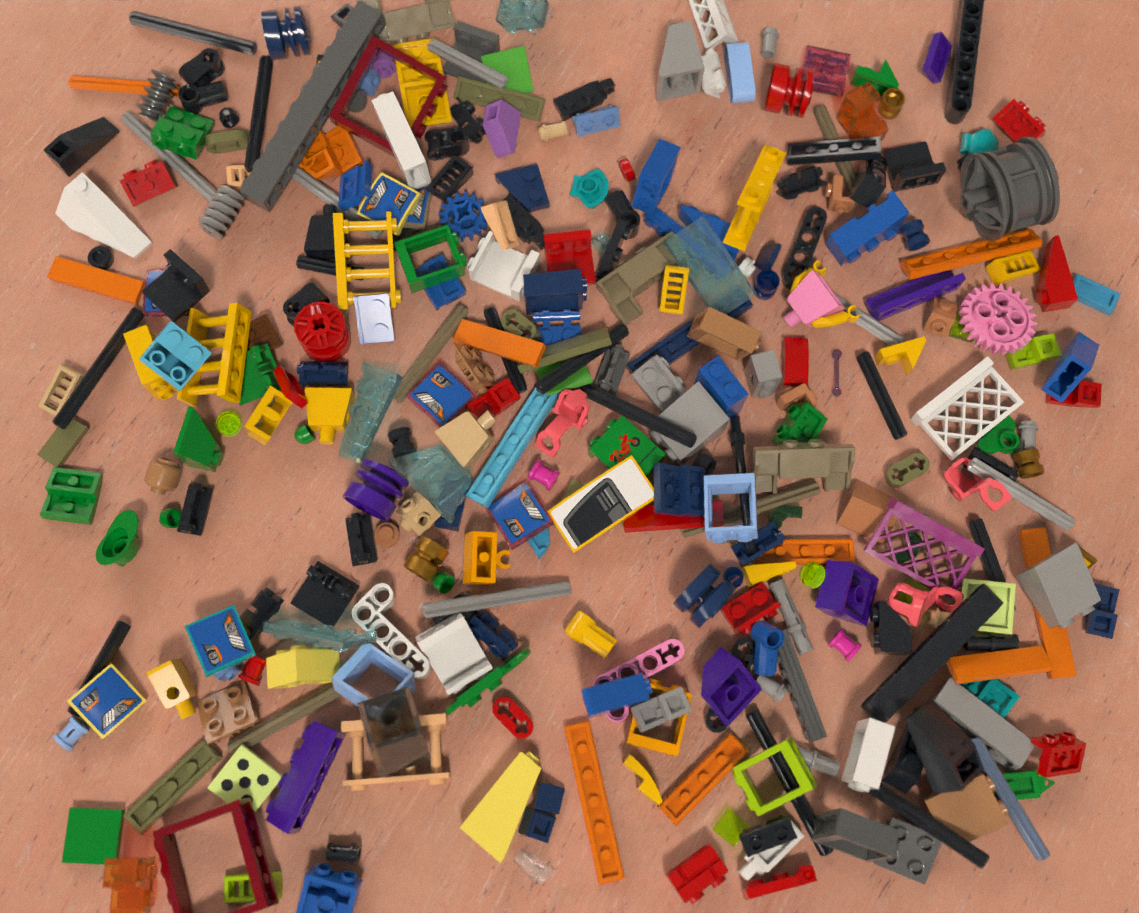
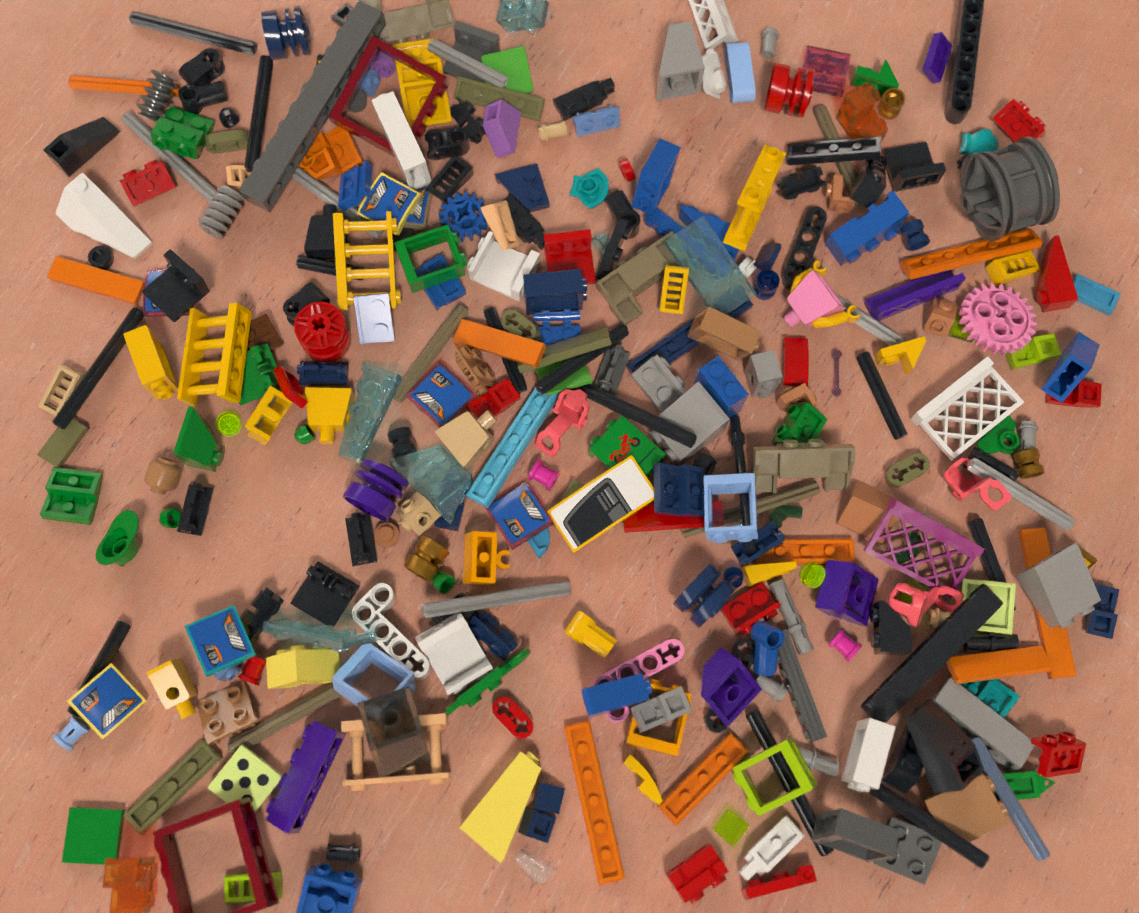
(175, 355): medium azure slope -> none
(768, 836): black hinge -> none

